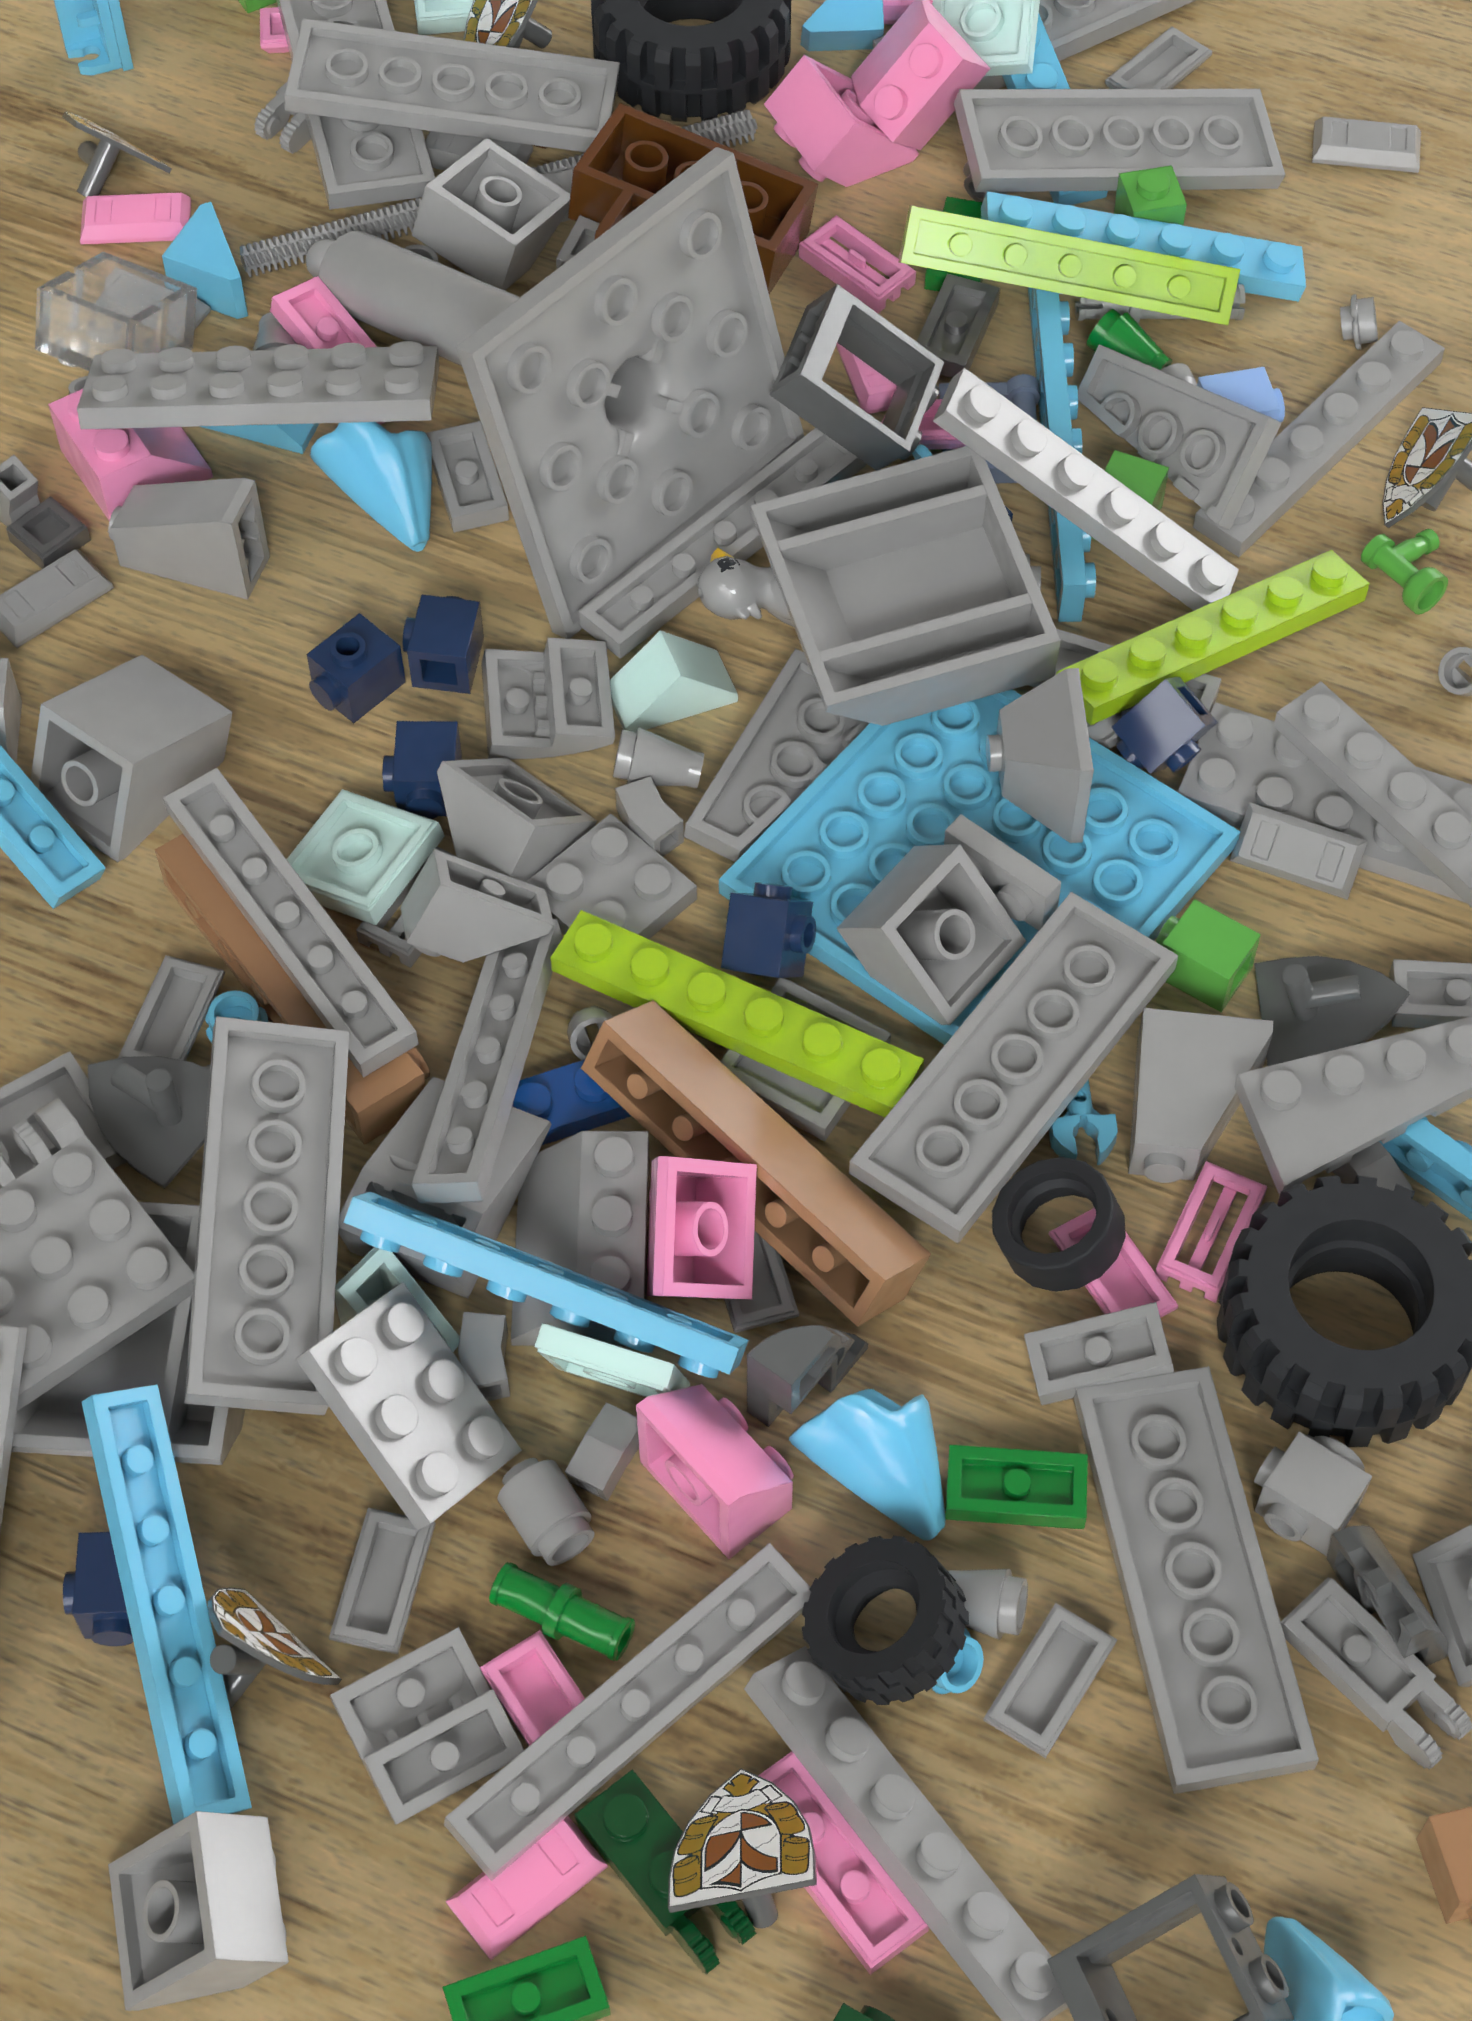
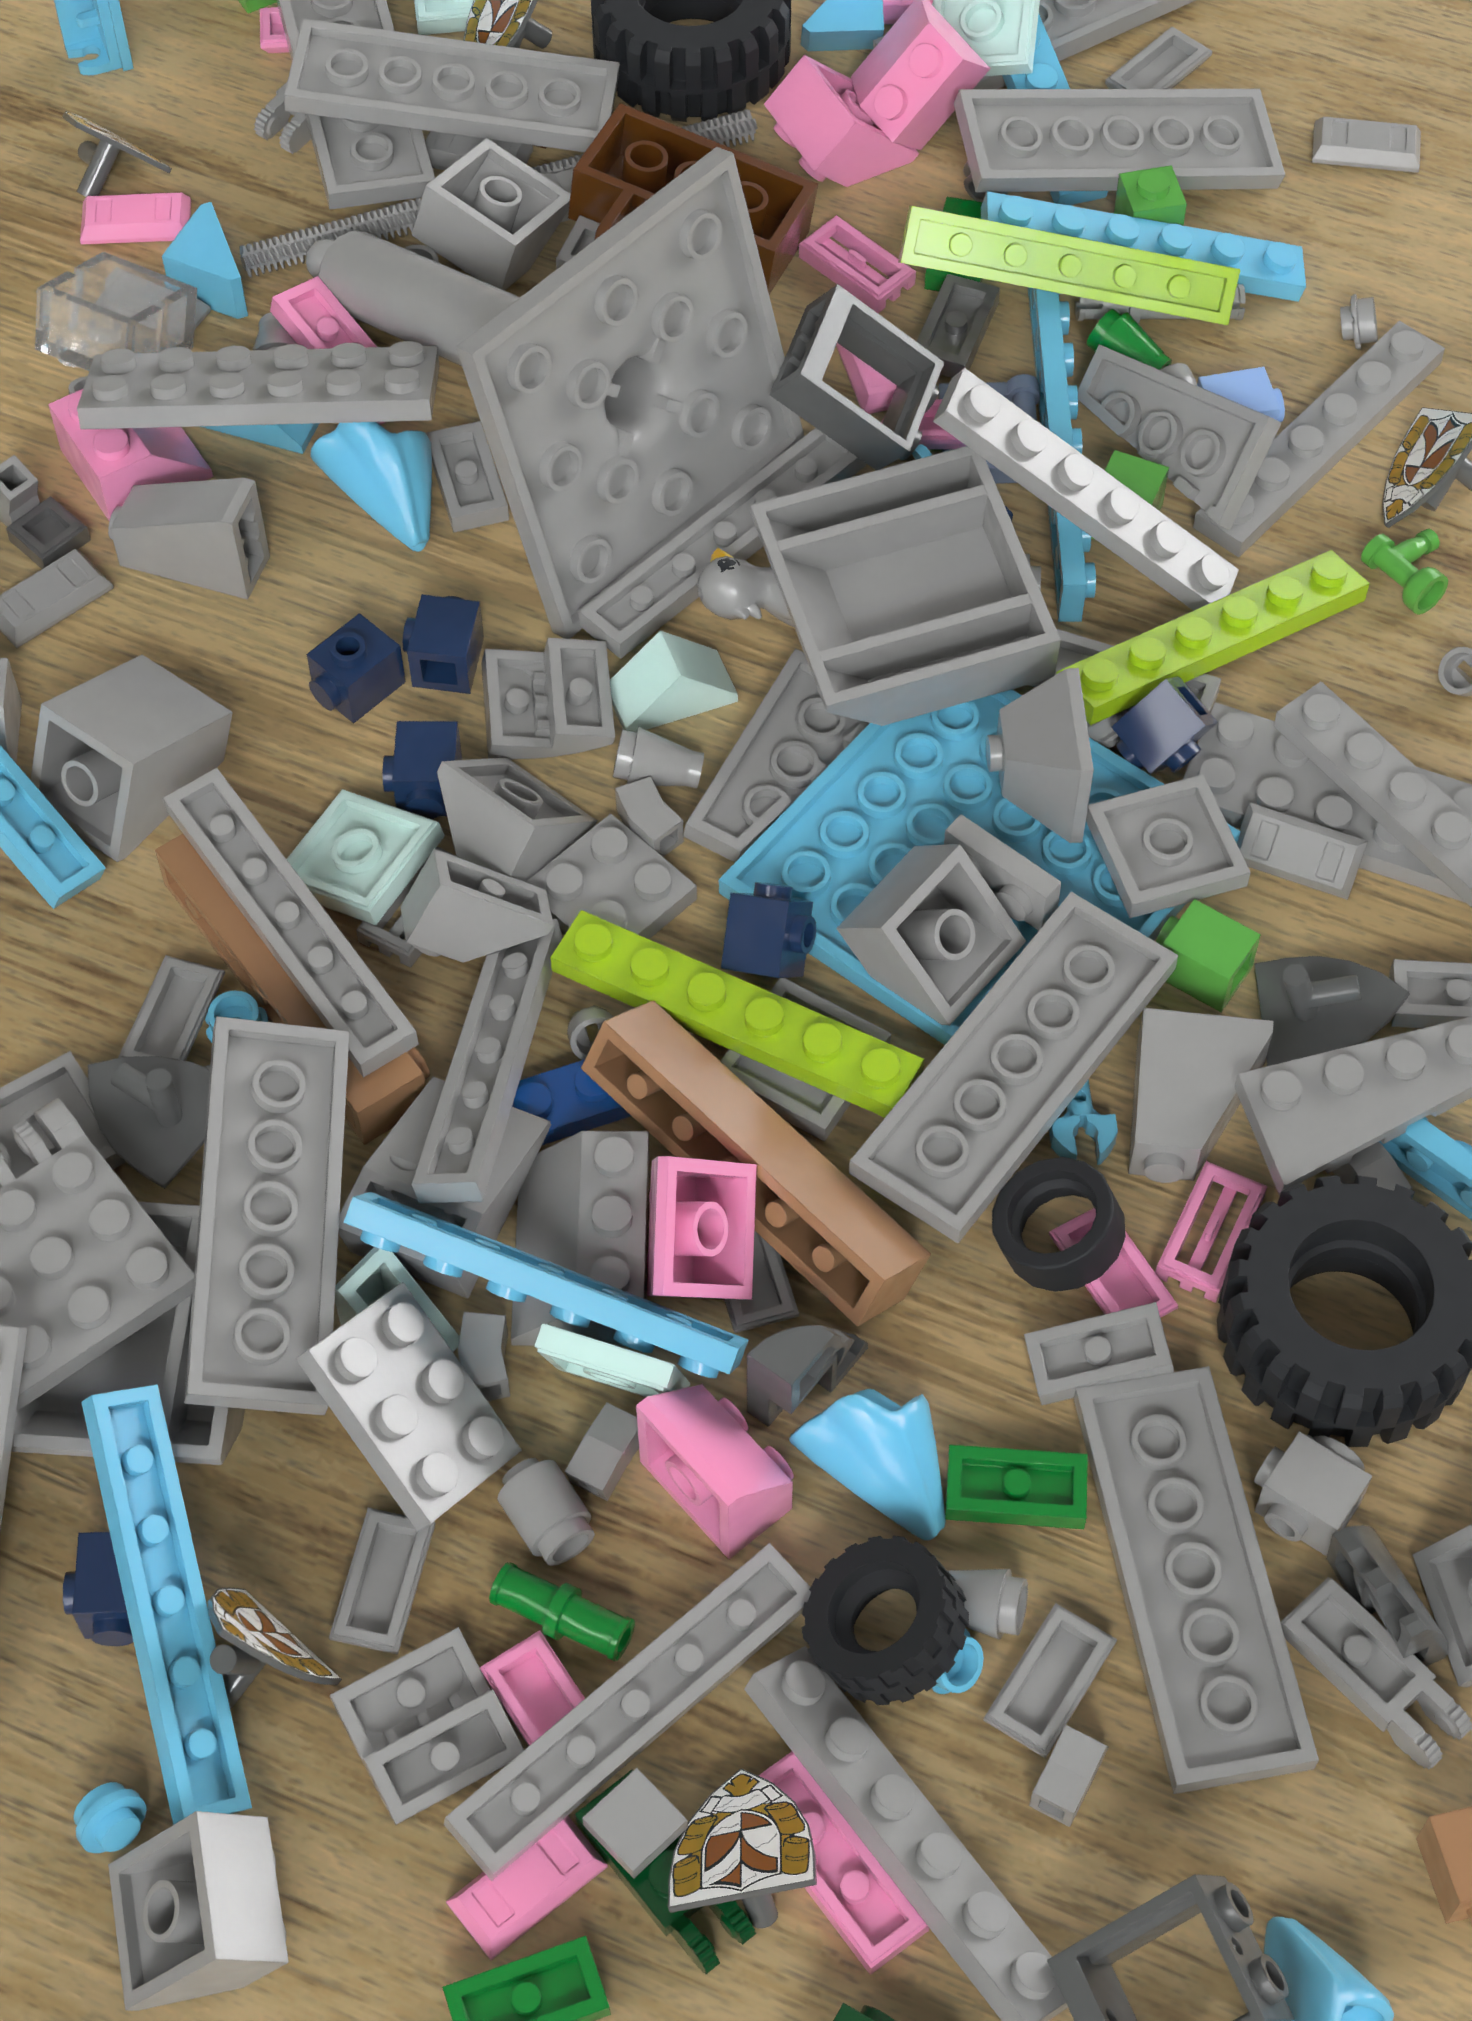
(109, 1818): none -> medium azure plate
(635, 1822): none -> light grey tile
(1068, 1775): none -> light grey piece
(1167, 846): none -> light grey plate

